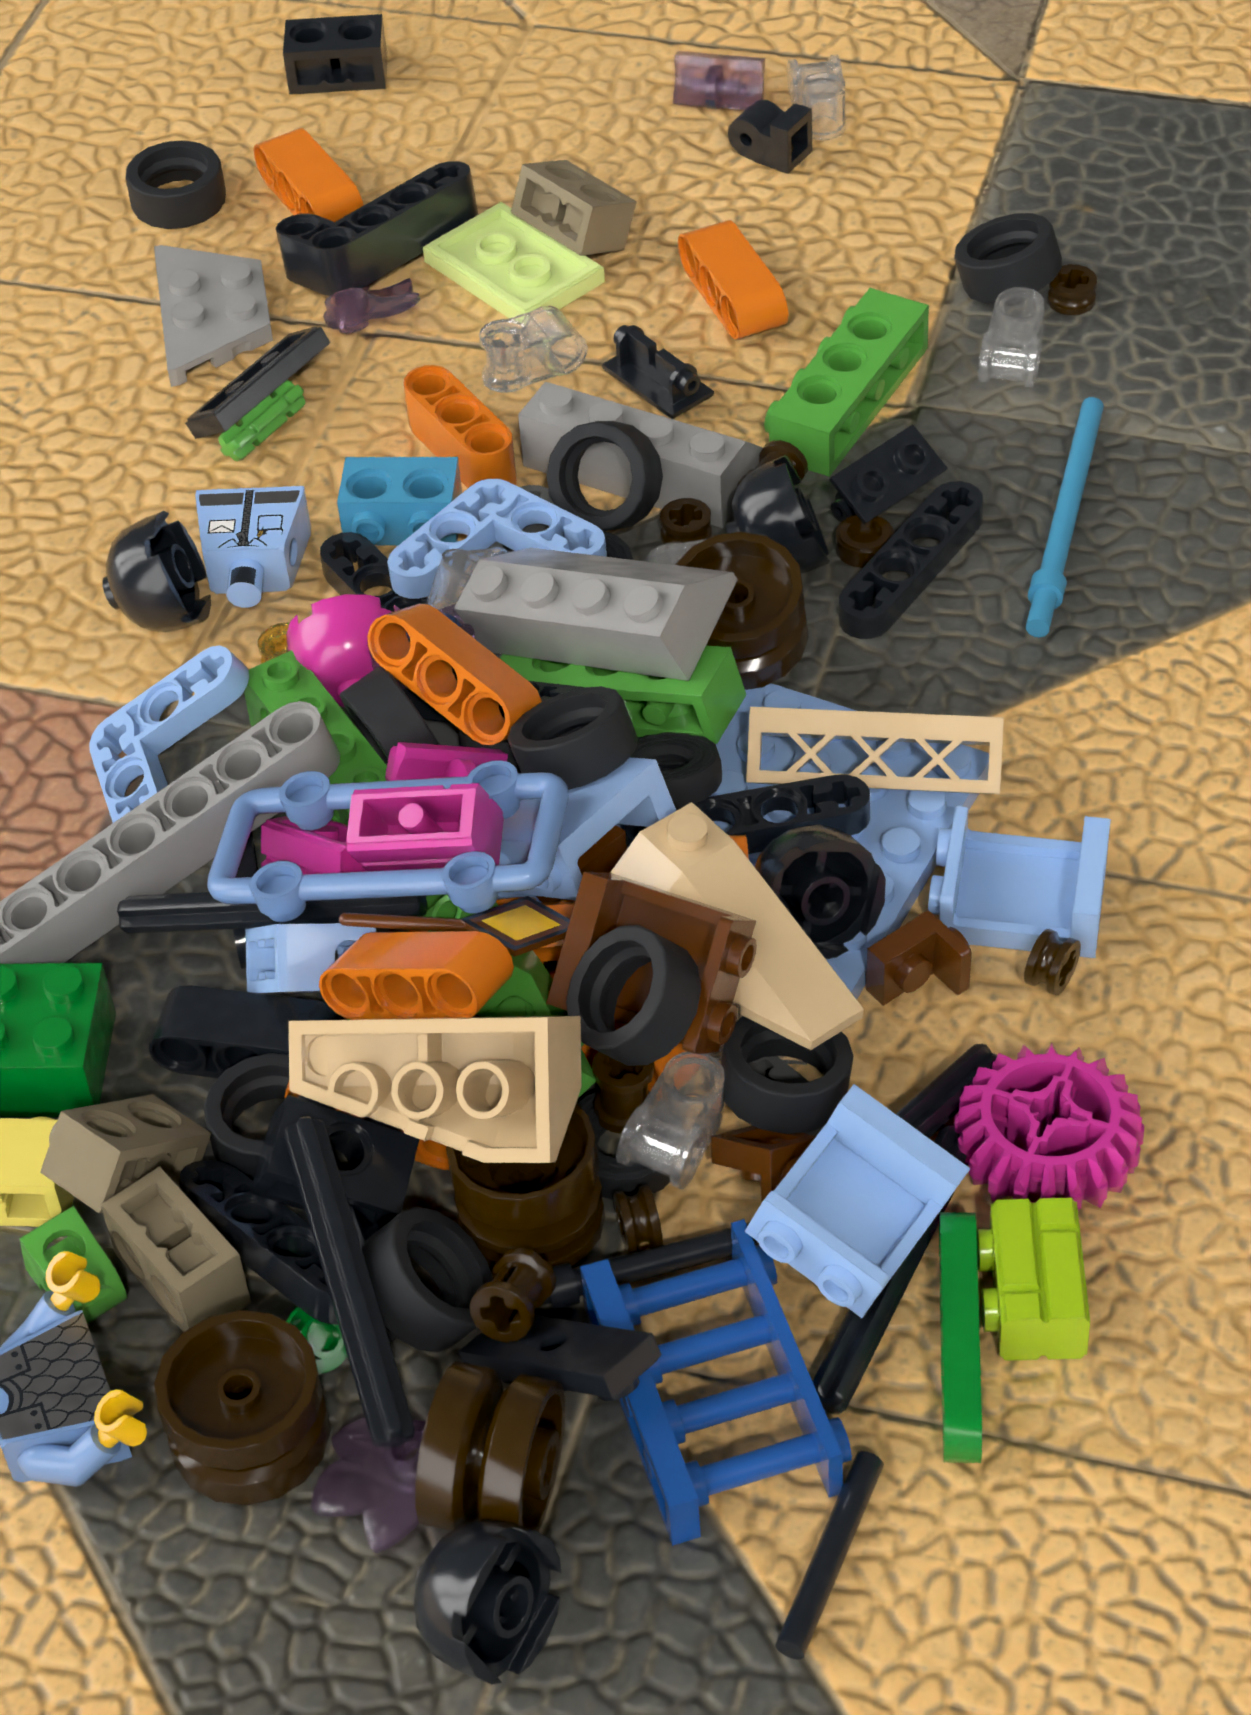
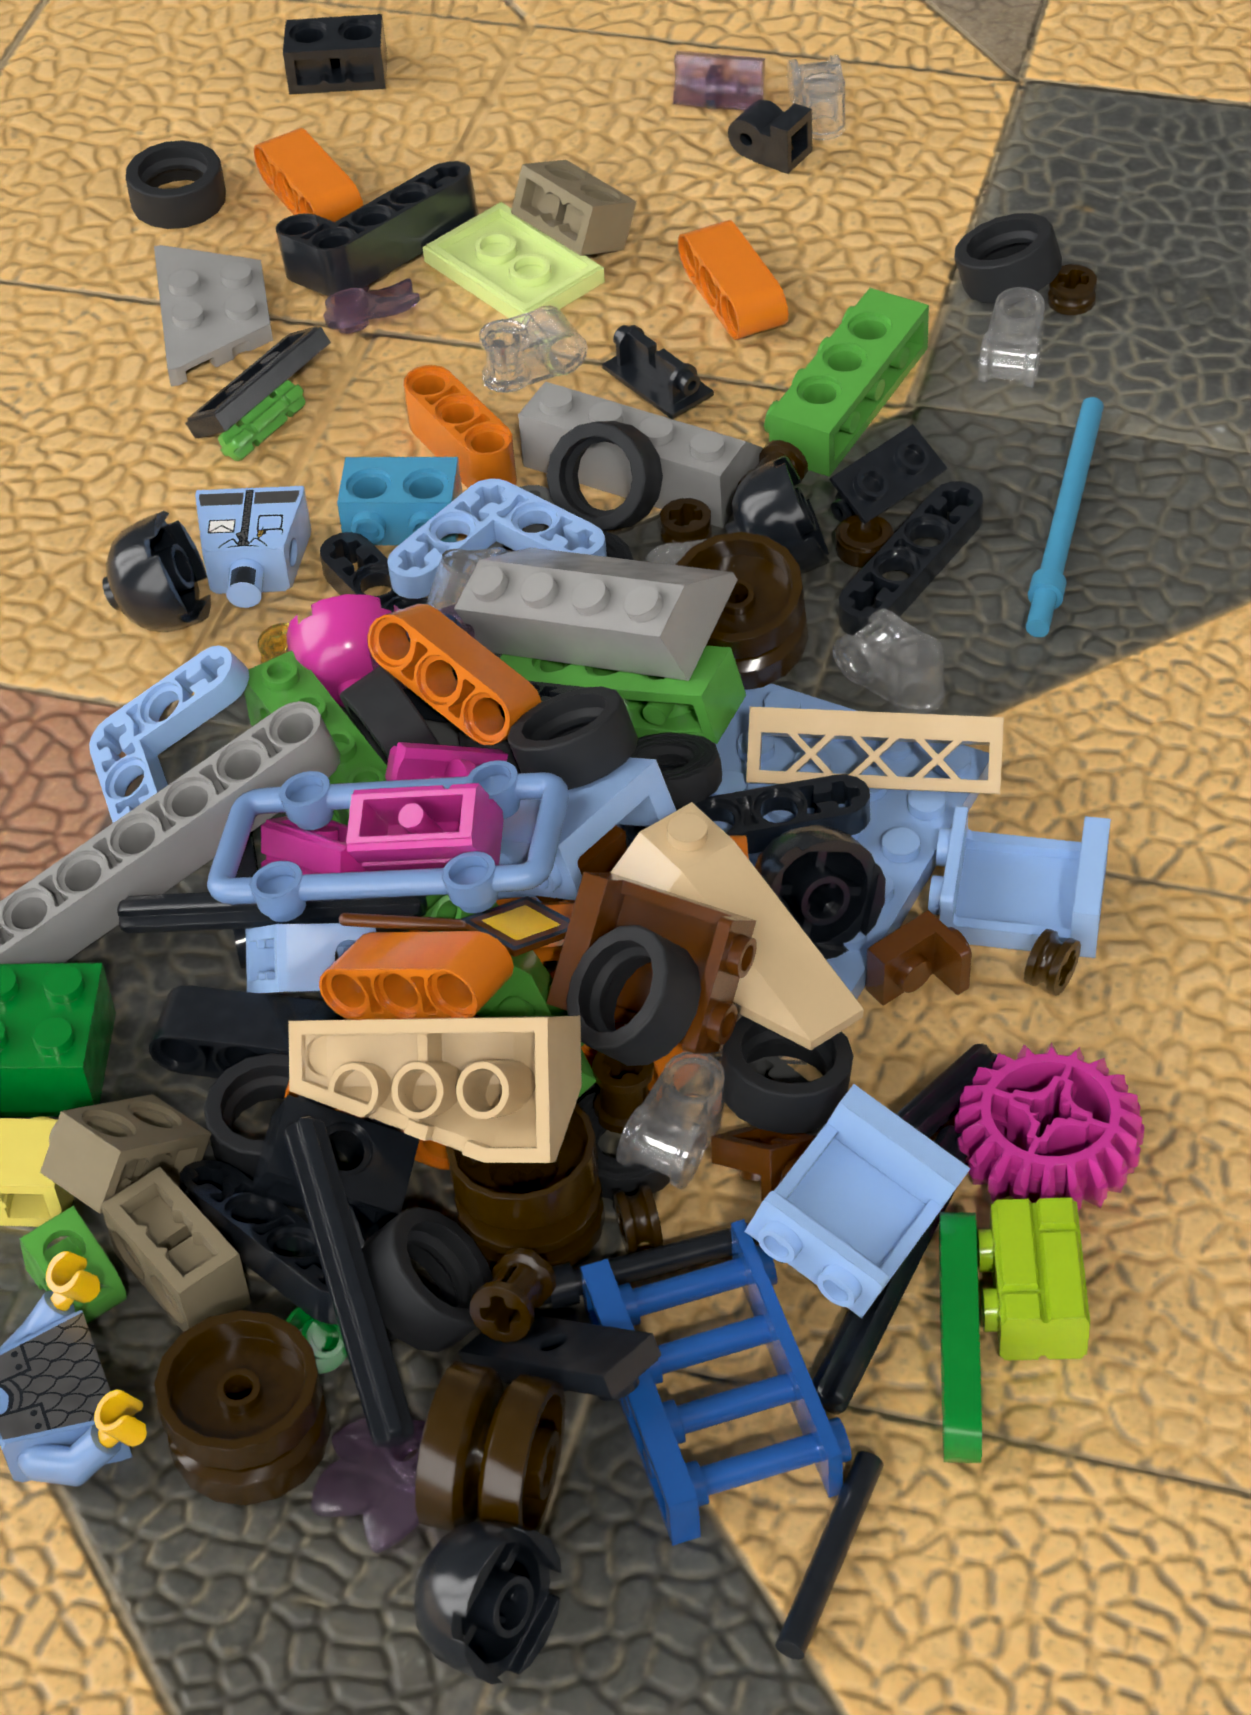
(894, 663): none -> clear piece

